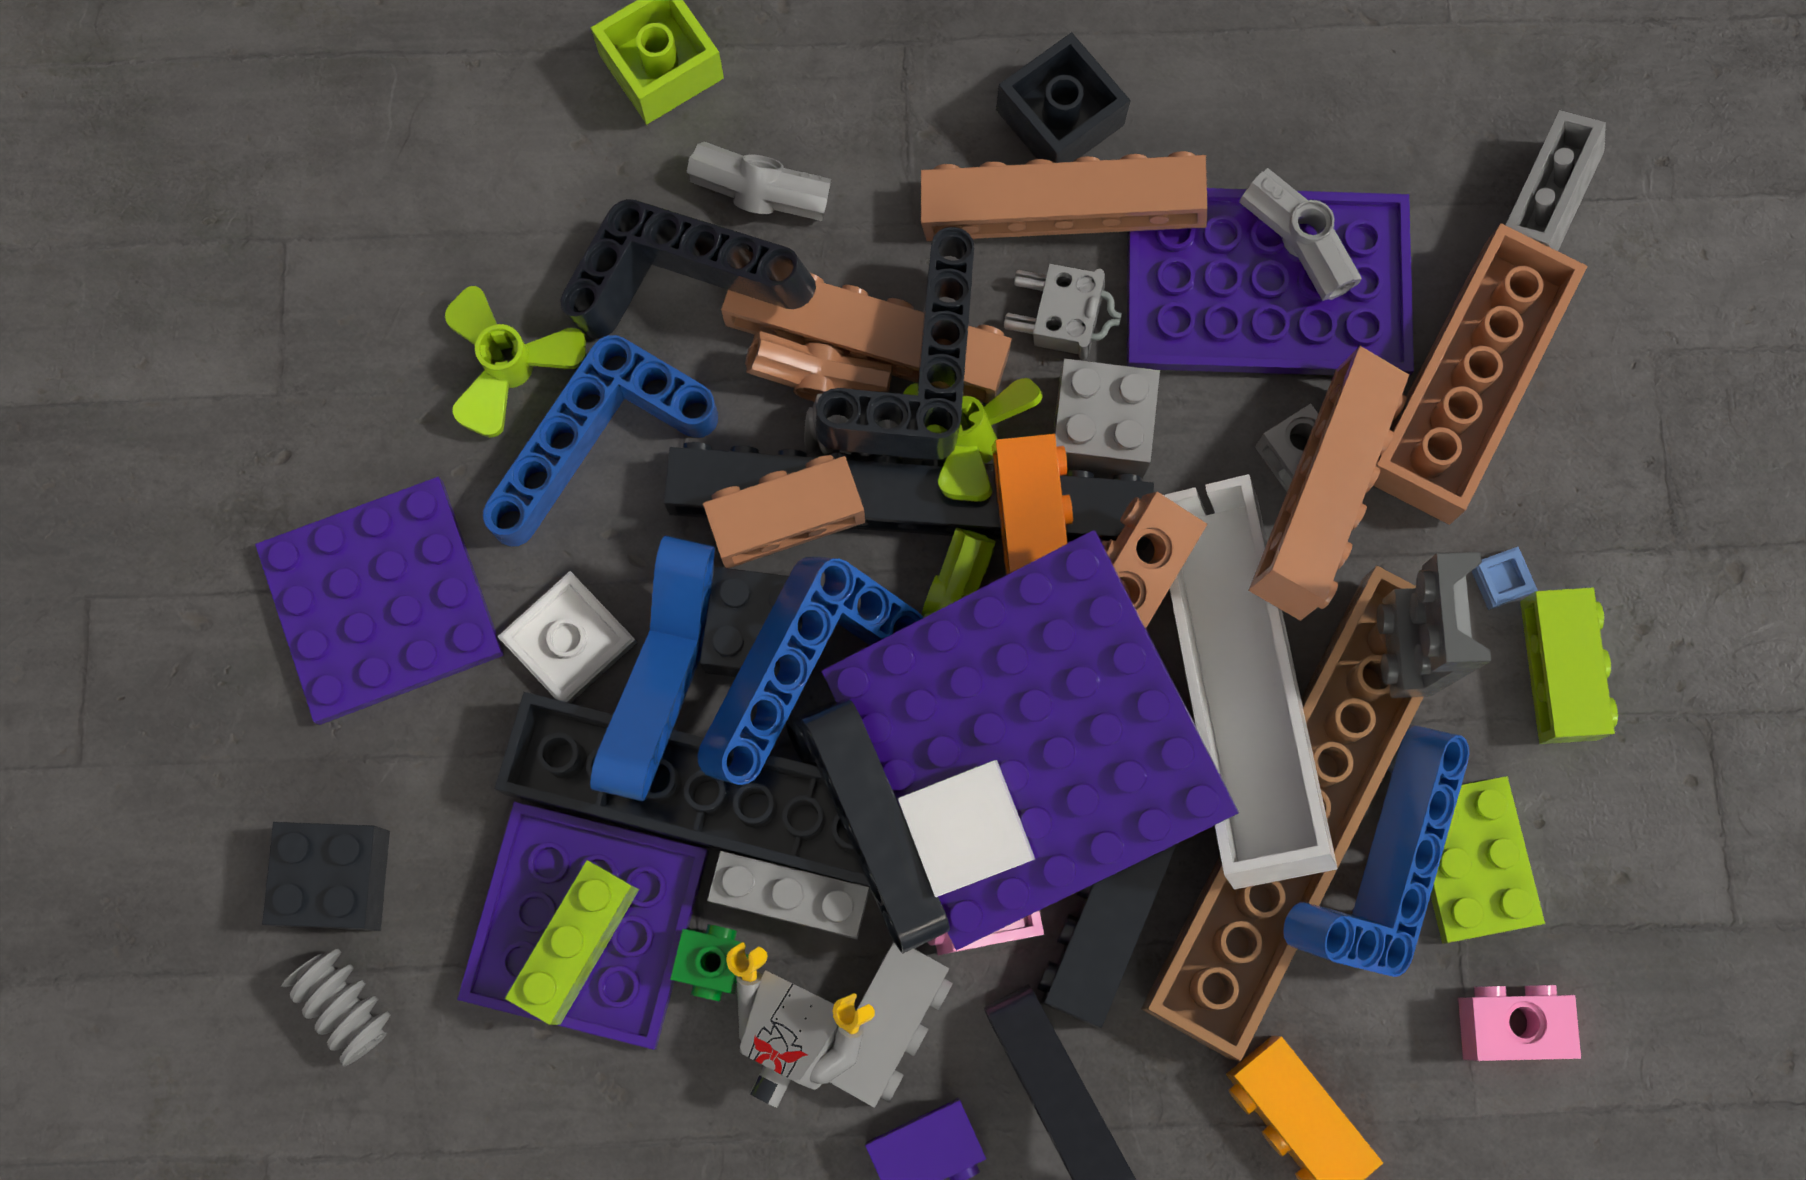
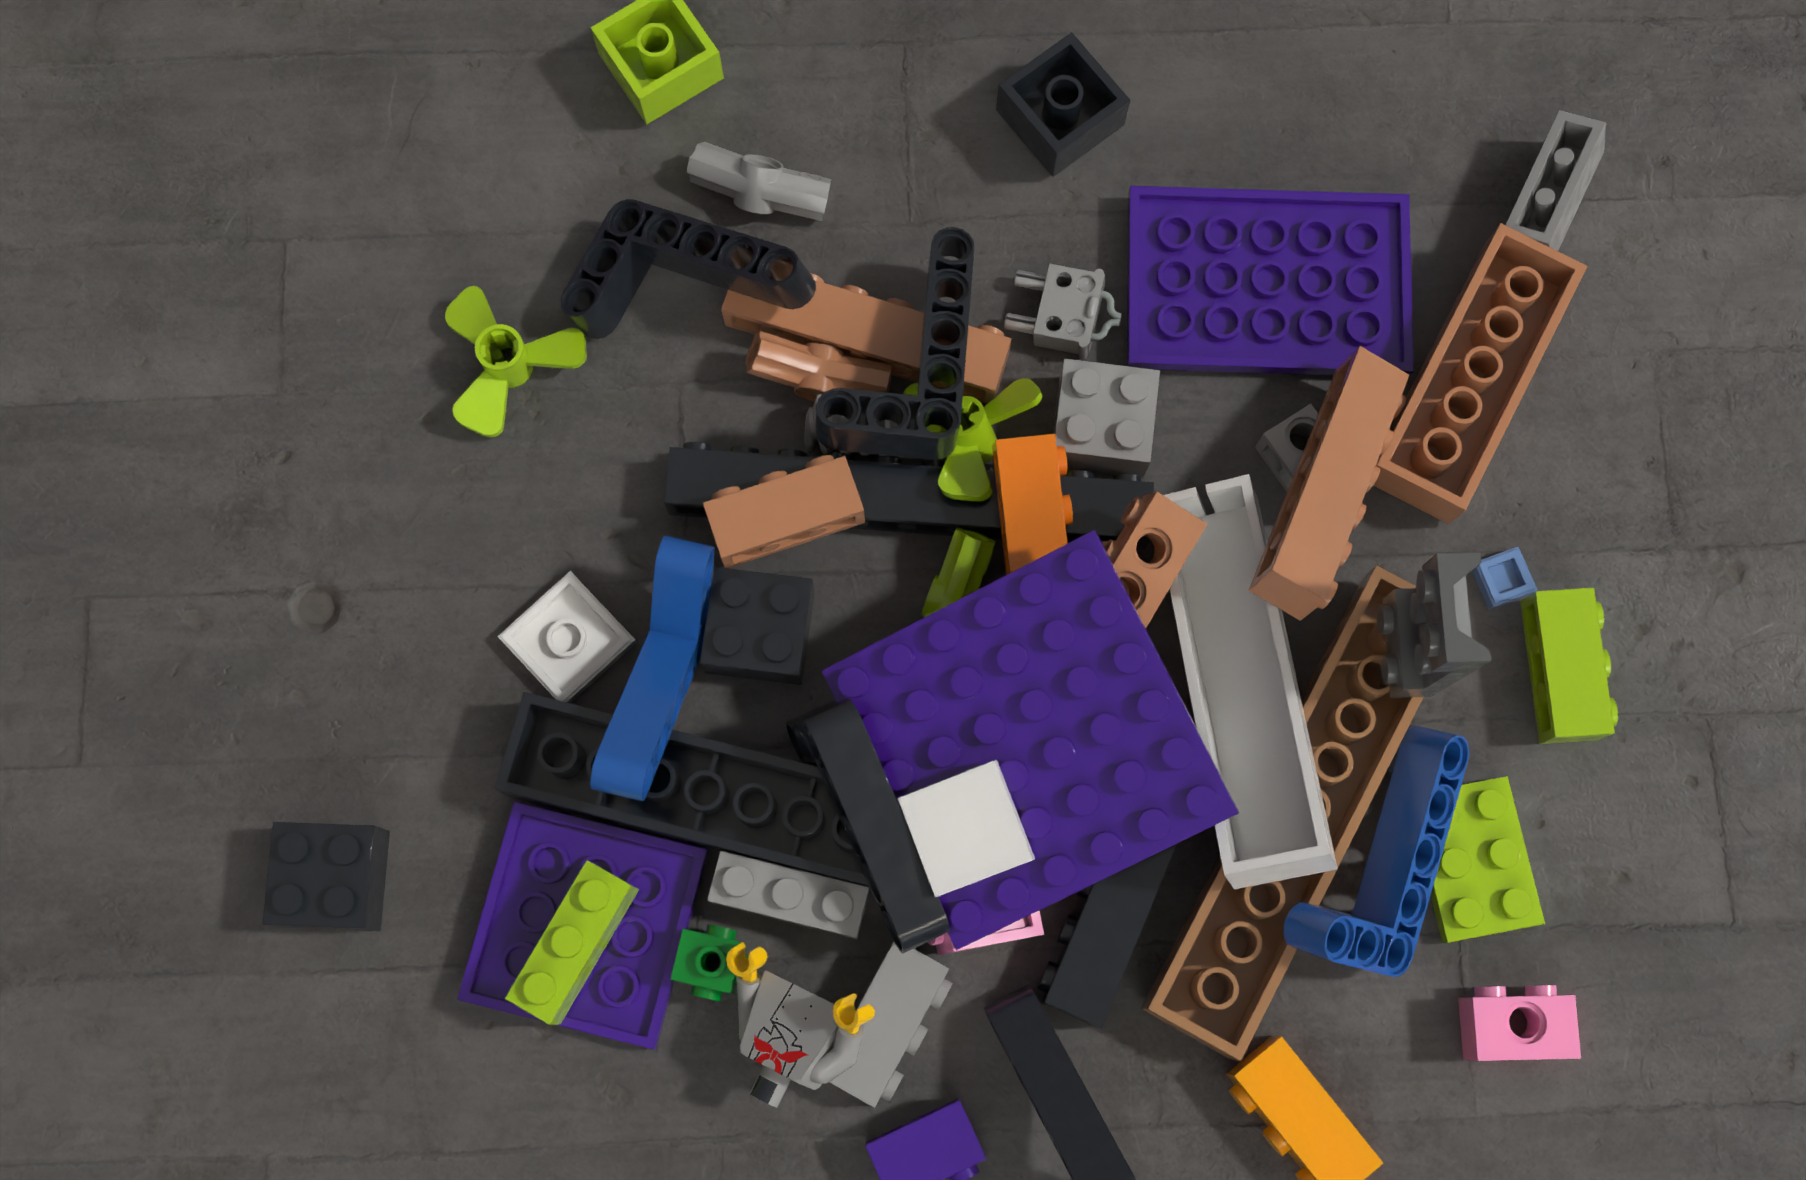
(337, 1006): light grey piece -> none
(378, 600): dark purple plate -> none
(587, 427): blue beam -> none
(797, 655): blue beam -> none
(1066, 196): nougat brick -> none
(1320, 254): light grey piece -> none

